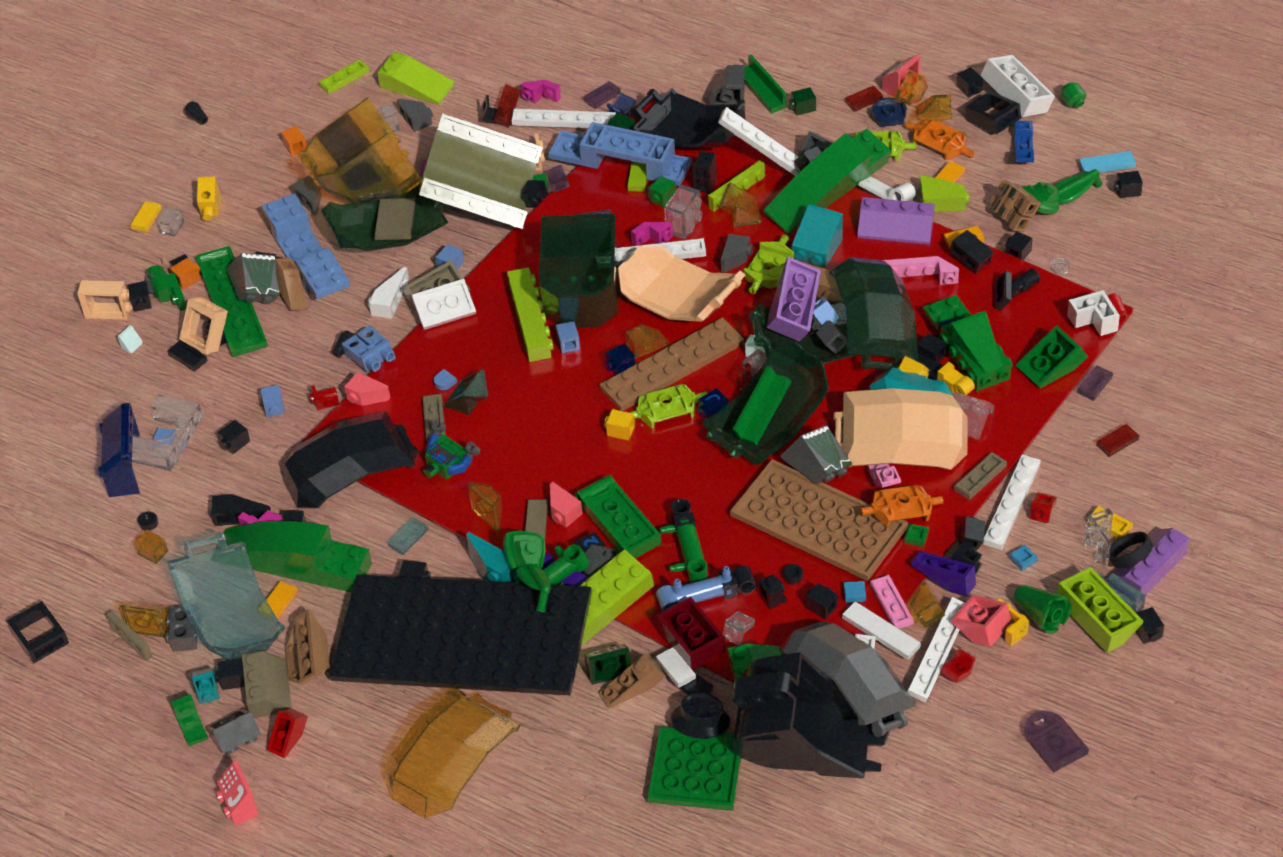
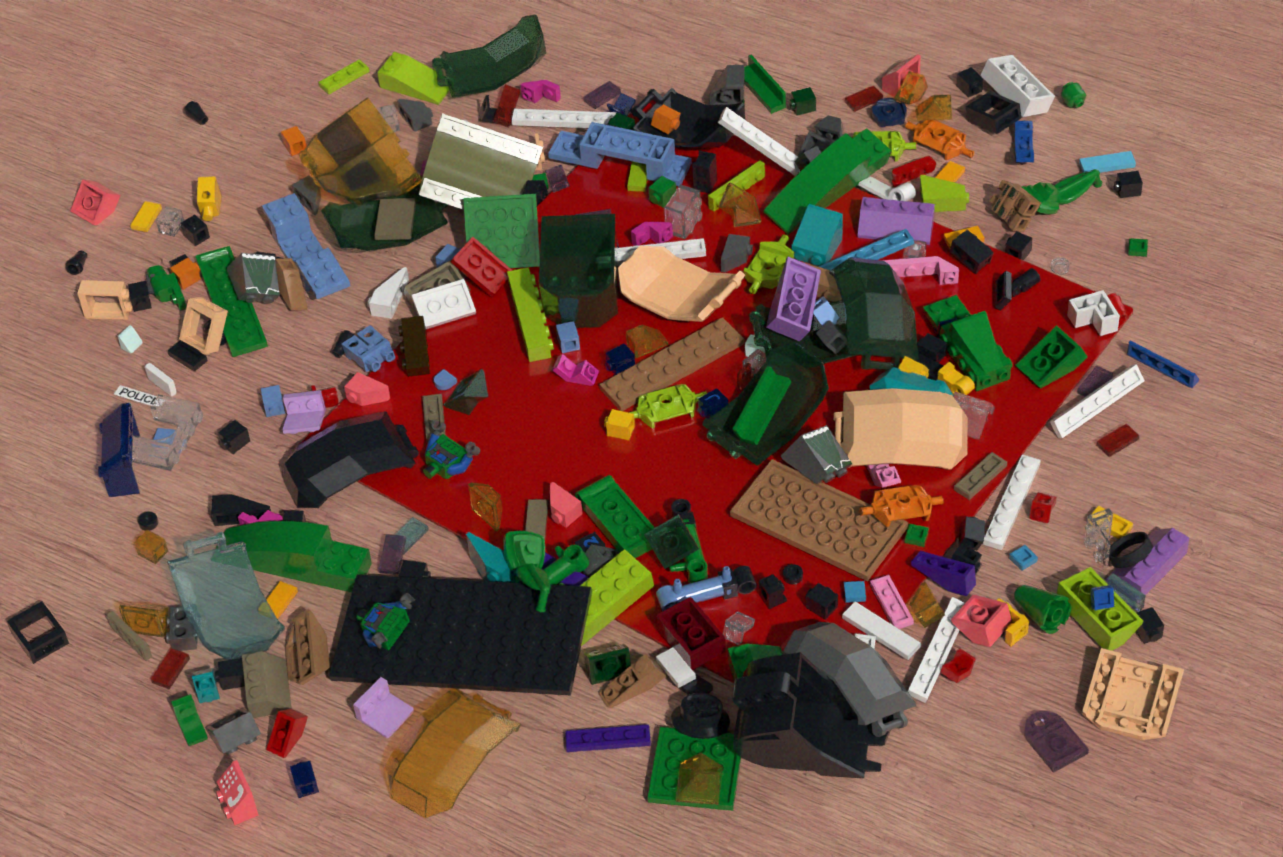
(76, 263): none -> black cone
(94, 202): none -> coral slope
(135, 395): none -> white sticker
(160, 379): none -> white tile
(170, 668): none -> clear red tile
(195, 230): none -> black brick
(304, 412): none -> lavender bracket
(304, 779): none -> clear blue brick
(381, 709): none -> lavender bracket
(385, 622): none -> torso
(392, 554): none -> clear purple tile
(414, 346): none -> dark brown wedge
(481, 266): none -> red plate
(493, 64): none -> clear green windscreen
(505, 227): none -> green plate
(581, 373): none -> dark pink slope
(608, 738): none -> dark purple tile
(665, 119): none -> orange brick
(671, 541): none -> clear green slope
(699, 780): none -> clear yellow slope
(830, 127): none -> dark grey slope
(877, 249): none -> dark azure tile
(912, 170): none -> red plate
(916, 250): none -> clear brick
(1097, 401): none -> white plate
(1102, 597): none -> blue tile
(1131, 696): none -> light nougat wedge
(1138, 247): none -> green tile
(1162, 364): none -> blue slope

